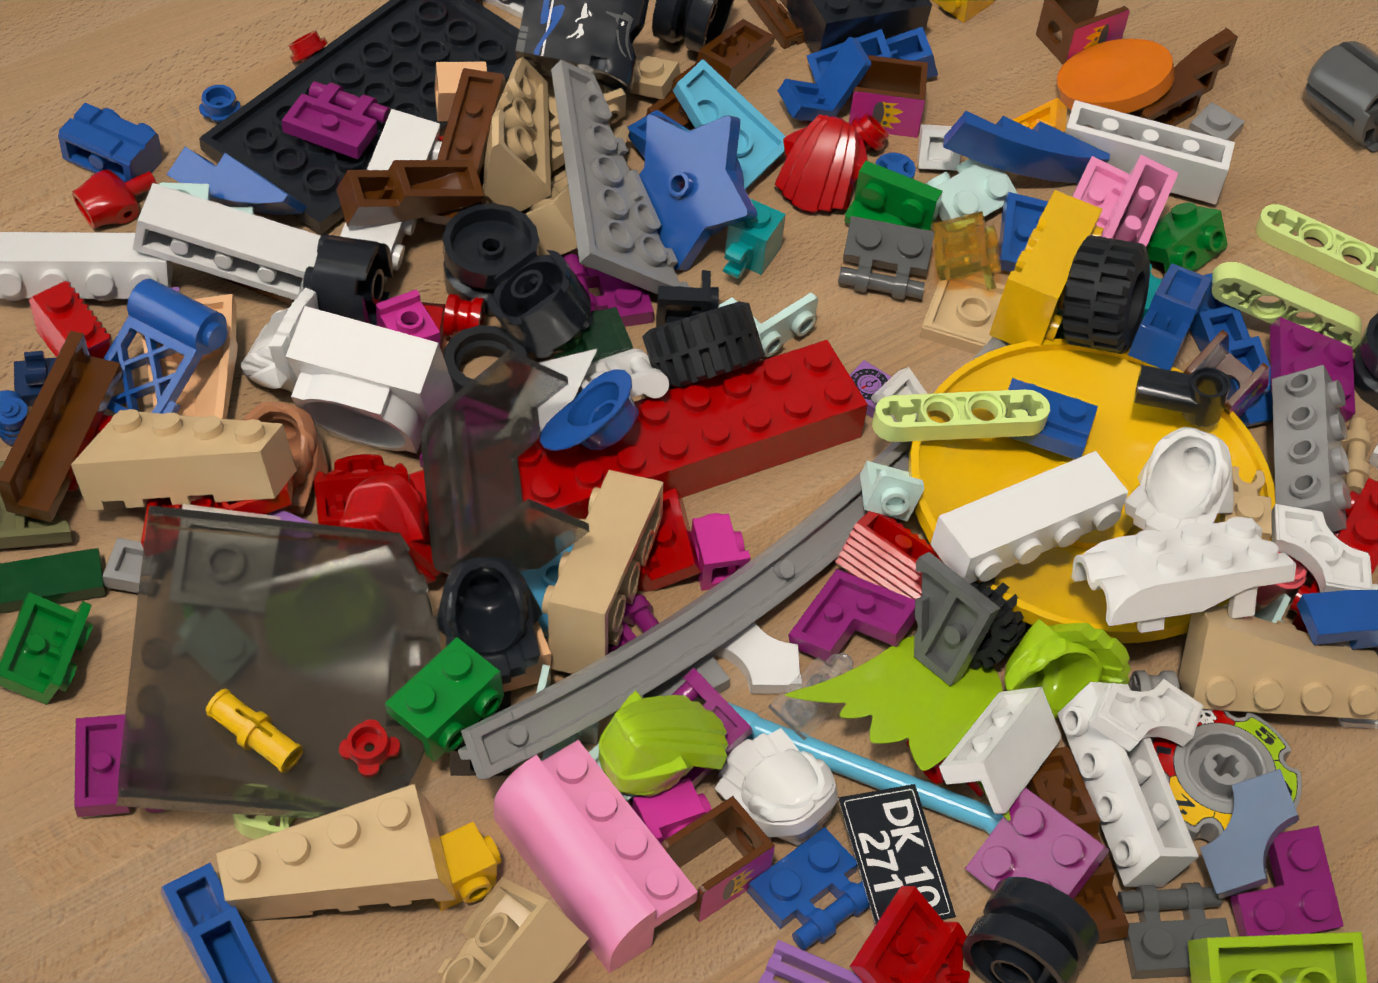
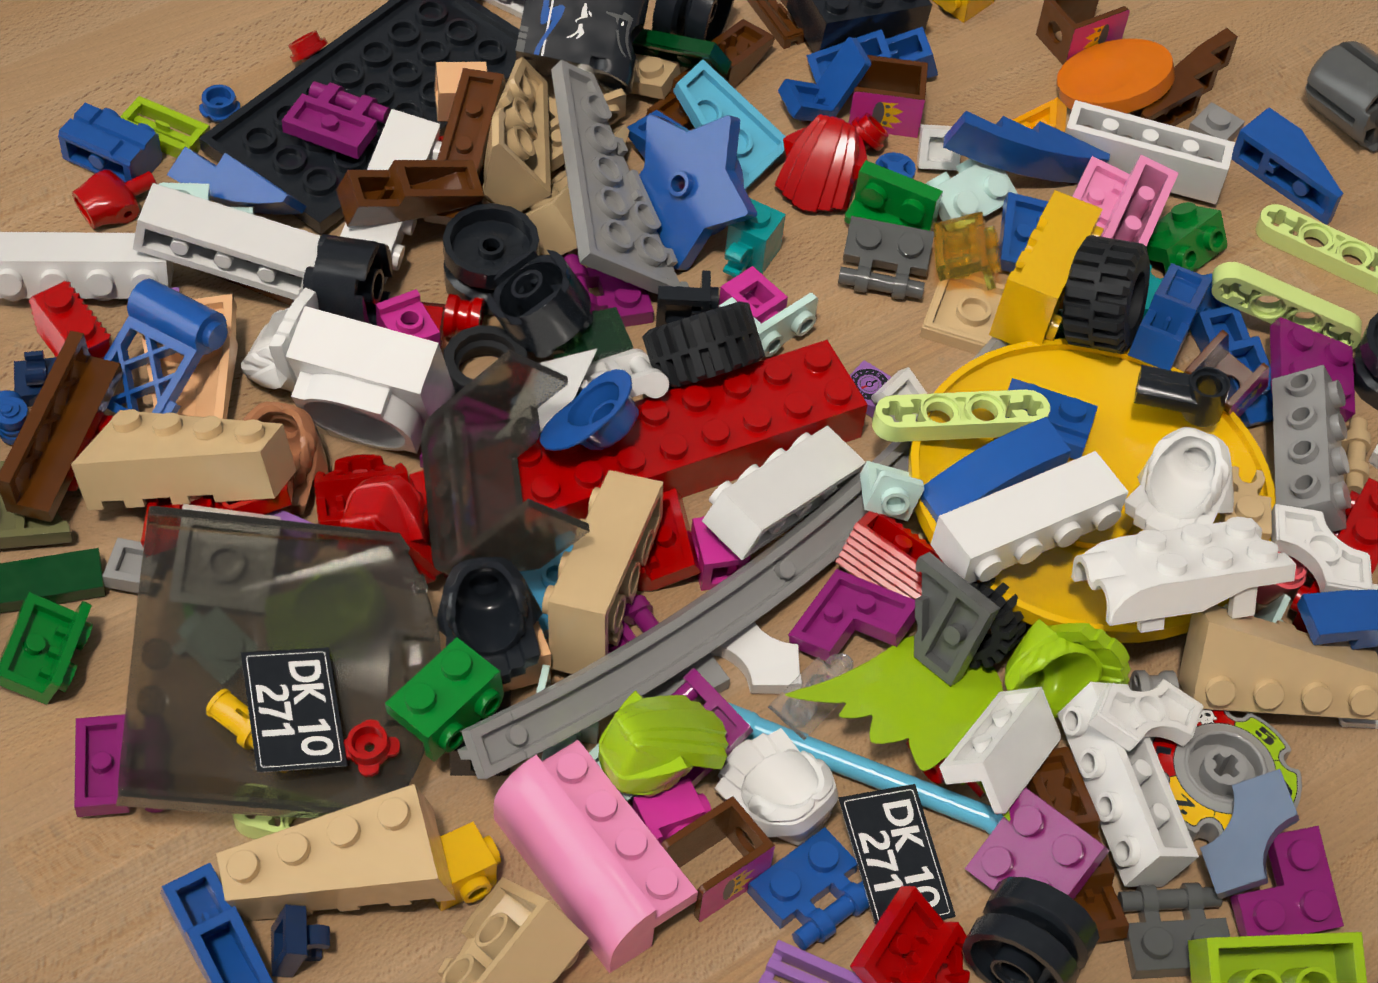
(170, 140): none -> lime tile
(293, 709): none -> black sticker
(295, 941): none -> dark blue tile
(681, 49): none -> dark green tile
(756, 290): none -> dark pink brick
(781, 491): none -> white brick
(996, 466): none -> blue slope
(1288, 163): none -> blue slope

